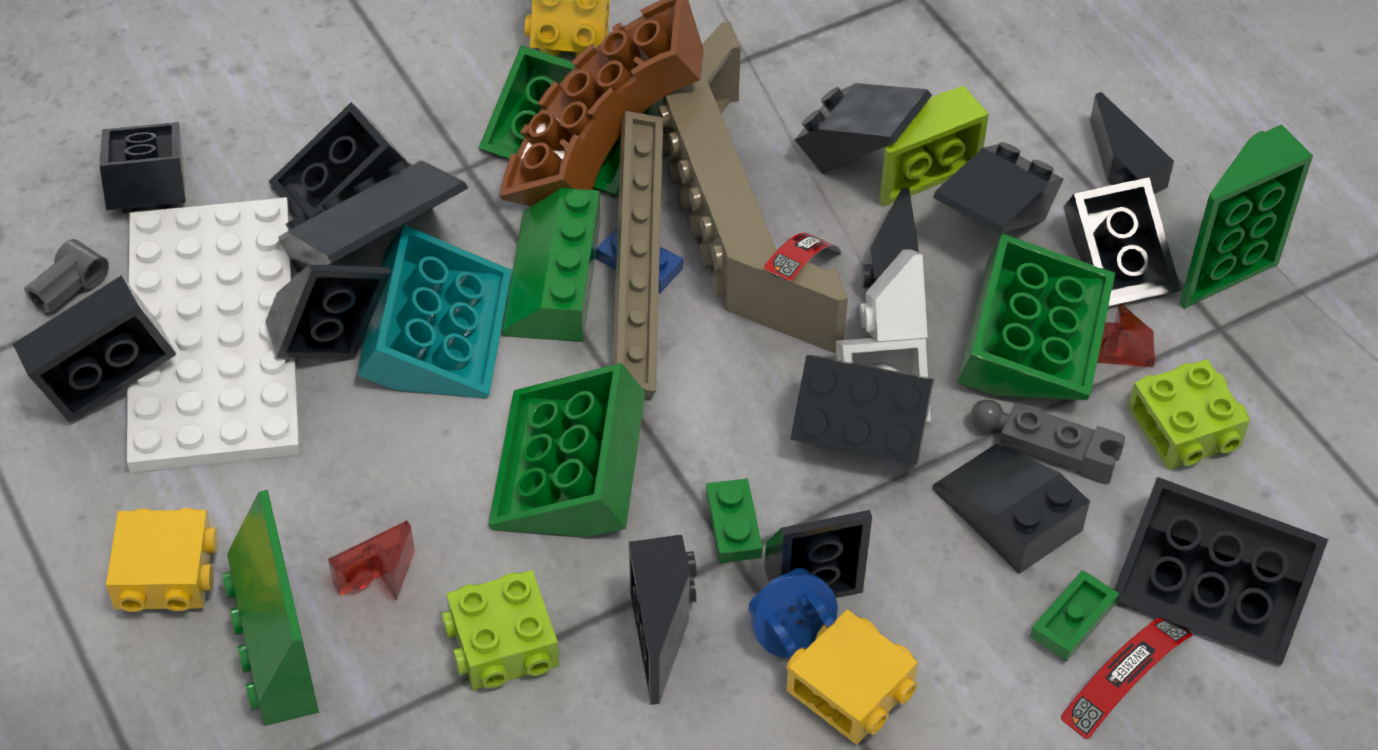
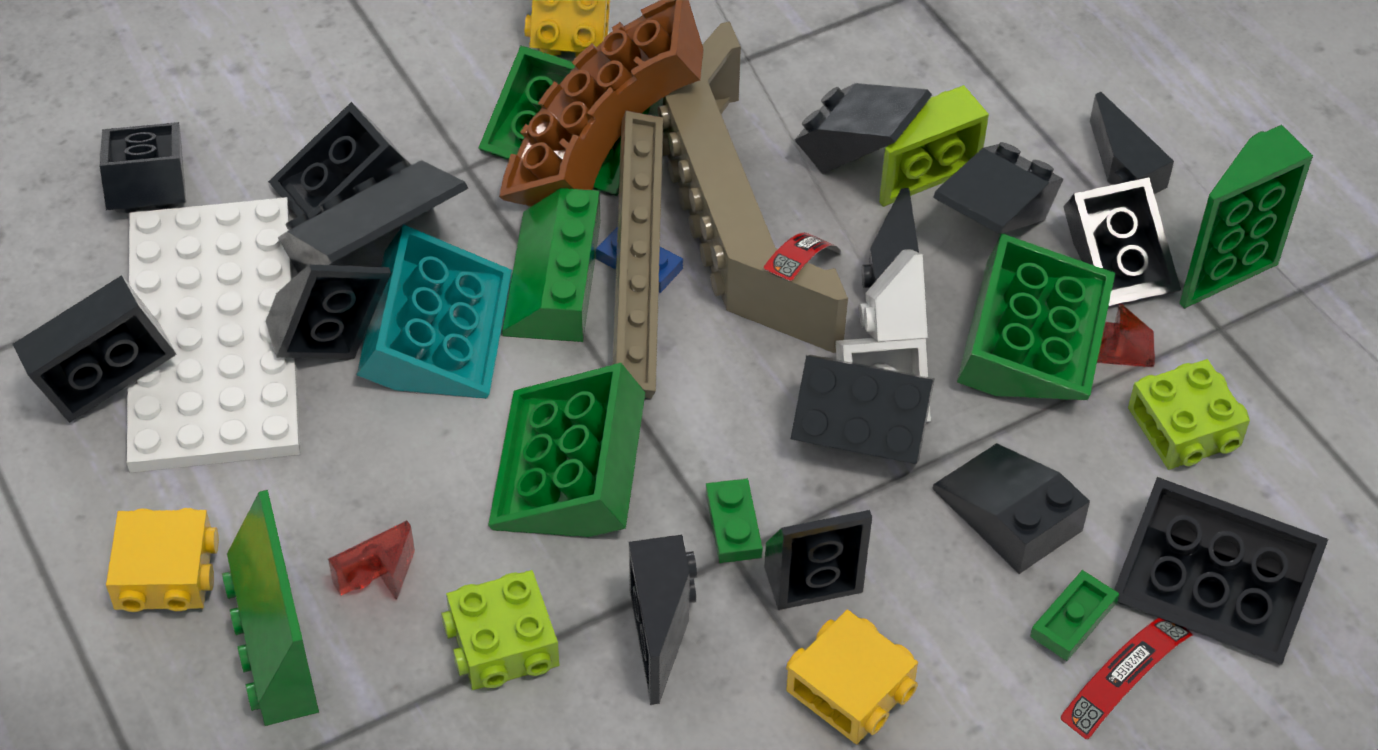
(73, 268): dark grey piece -> none
(777, 627): blue plate -> none
(1053, 438): dark grey plate -> none

